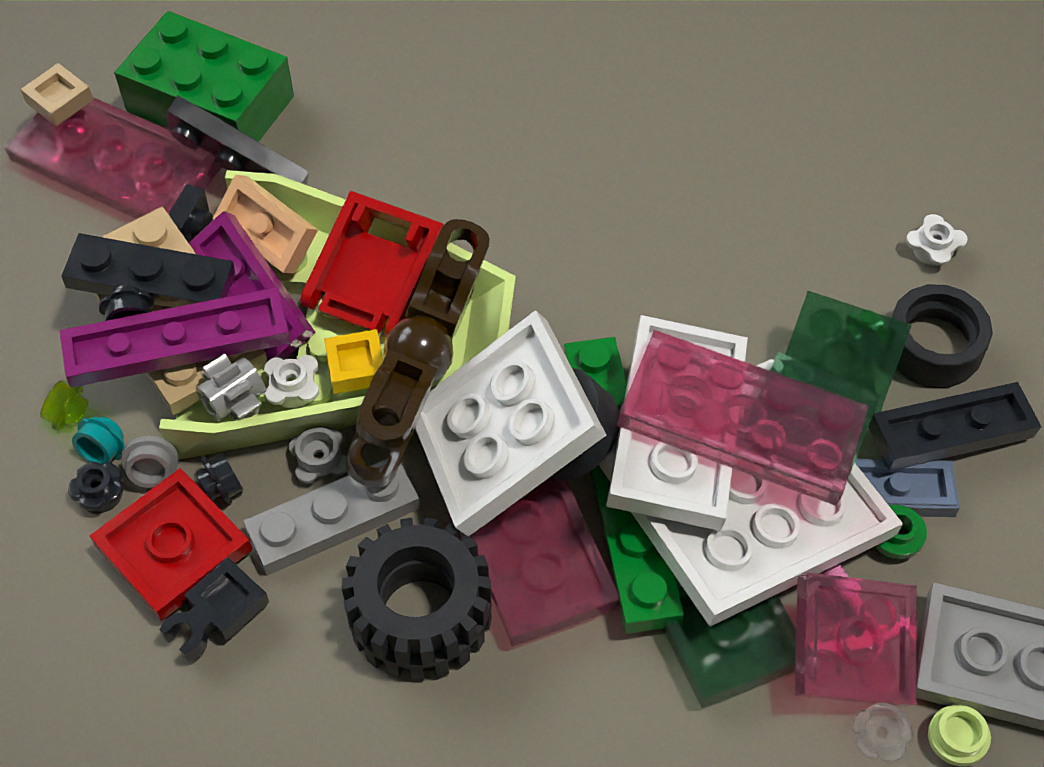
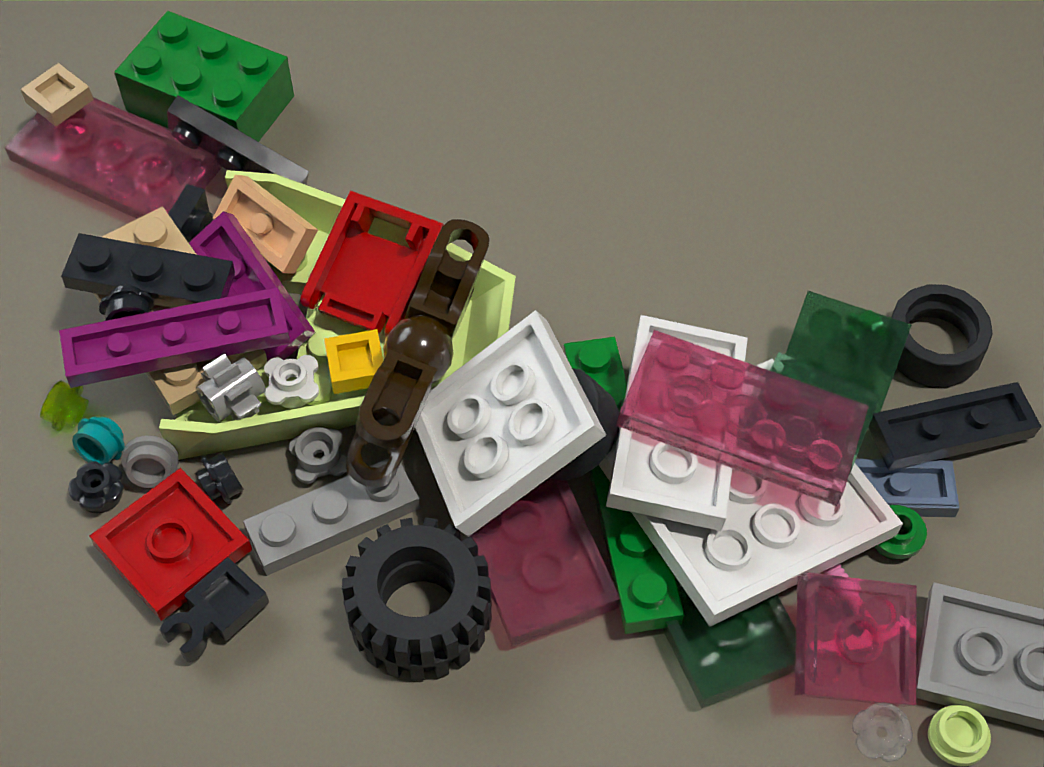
(935, 241): white plate -> none

